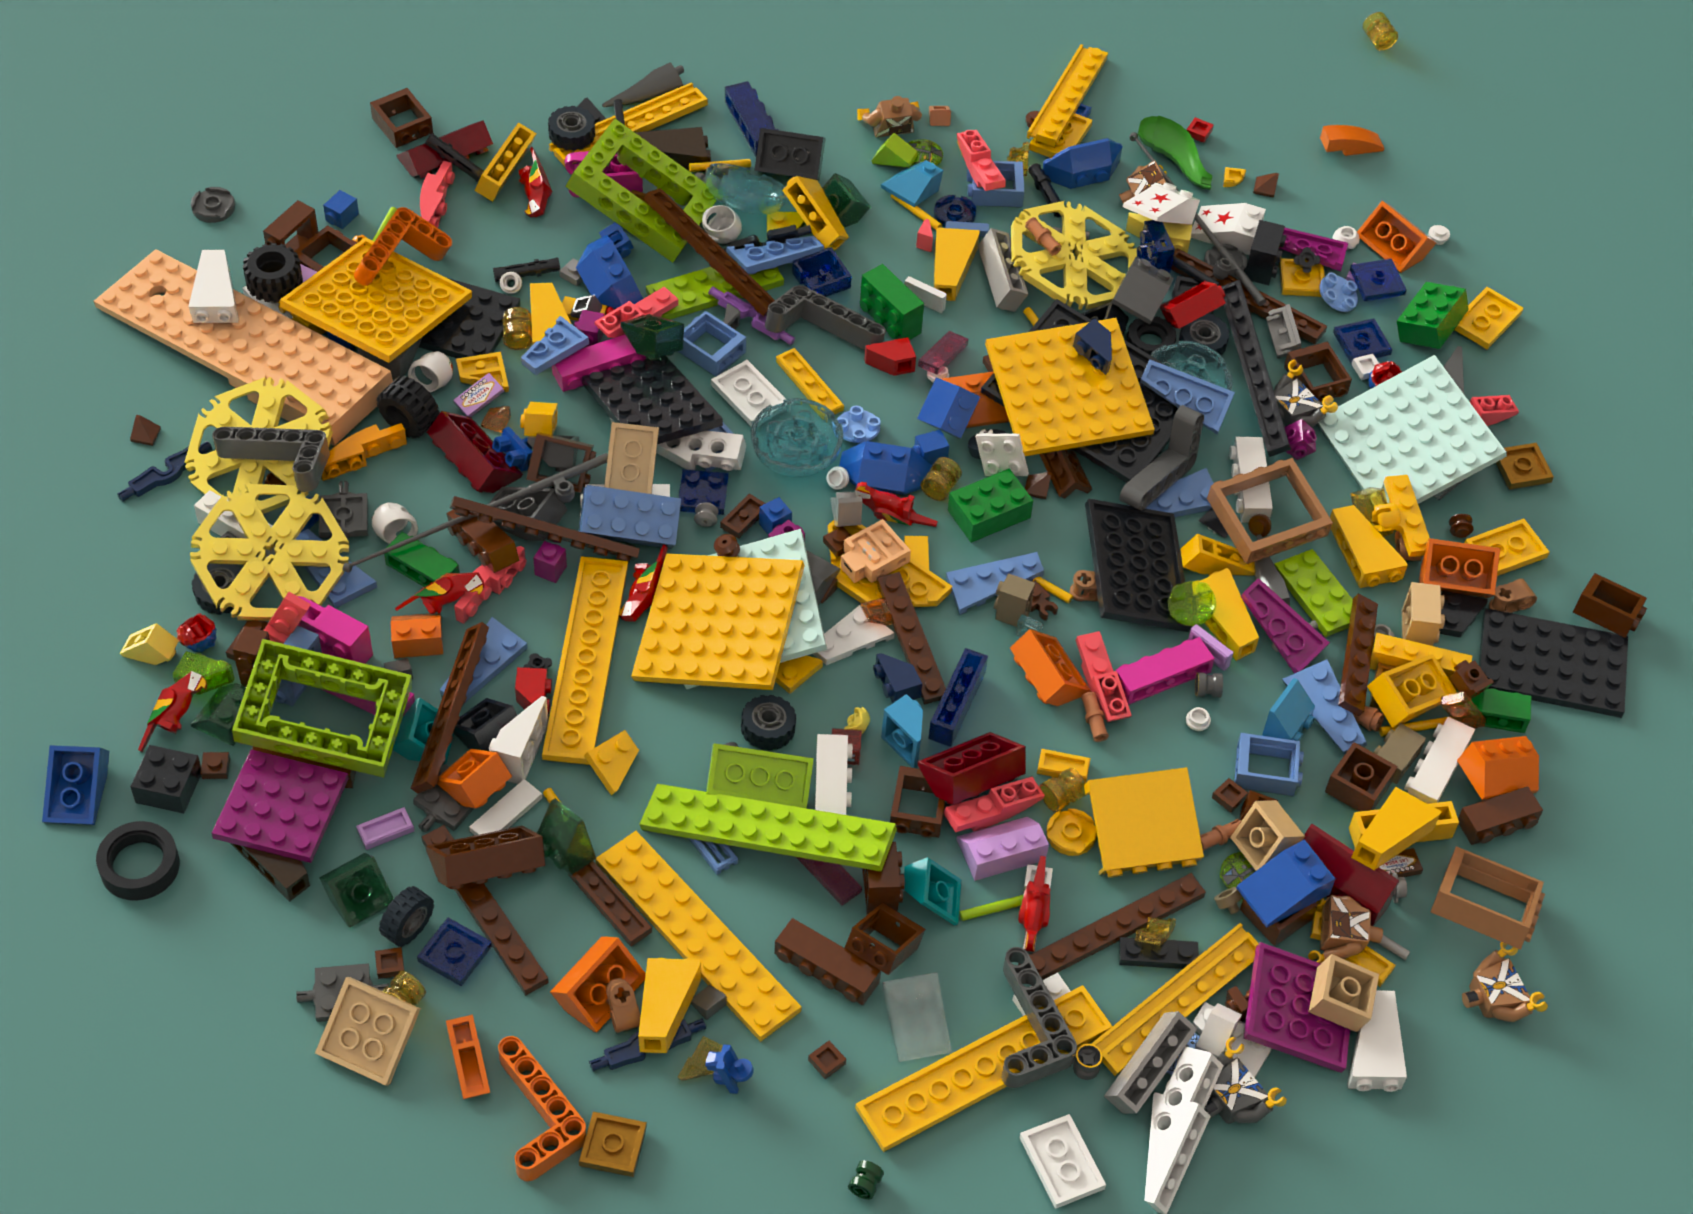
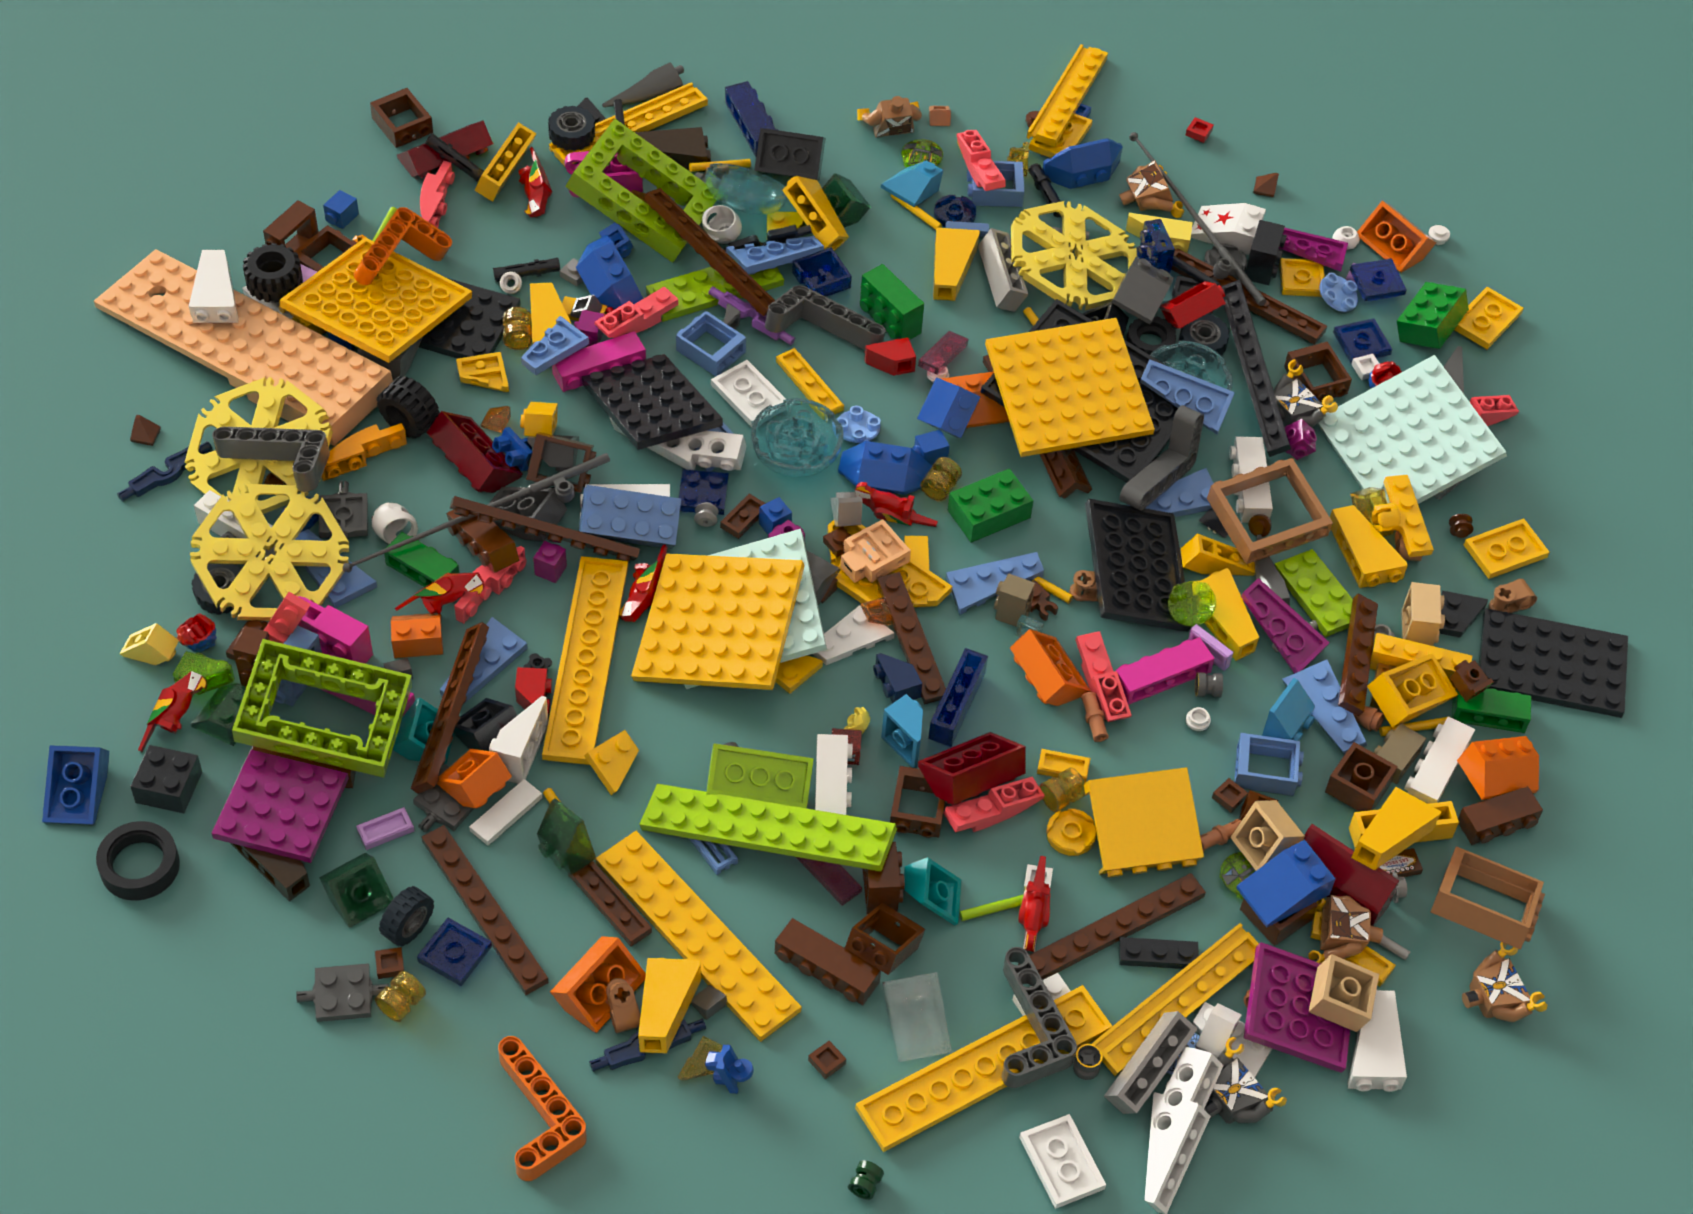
(213, 204): dark grey tile -> none
(215, 765): reddish brown plate -> none
(367, 1031): tan plate -> none
(435, 367): white helmet -> none
(467, 1057): orange slope -> none
(478, 395): tile -> none
(486, 856): reddish brown slope -> none
(613, 1144): pearl gold plate -> none
(631, 457): tan plate -> none
(654, 336): clear green slope -> none
(727, 546): reddish brown wheel -> none
(768, 722): black wheel -> none
(837, 478): white plate -> none
(895, 153): lime slope -> none
(925, 236): coral slope -> none
(930, 296): white tile -> none
(998, 452): white plate -> none
(1003, 847): lavender slope -> none
(1038, 484): reddish brown slope -> none
(1043, 236): nougat pin -> none
(1095, 344): dark blue slope -> none
(1156, 931): clear yellow slope -> none
(1165, 204): white slope -> none
(1177, 144): bright green animal -> none
(1229, 900): dark tan tile -> none
(1233, 176): yellow tile -> none
(1237, 1002): reddish brown plate -> none
(1283, 330): light grey hinge -> none
(1300, 260): black plate -> none
(1350, 140): orange slope -> none
(1380, 31): clear yellow wheel -> none
(1460, 567): orange slope -> none
(1463, 709): clear orange plate -> none
(1524, 466): pearl gold plate -> none
(1611, 605): reddish brown window -> none

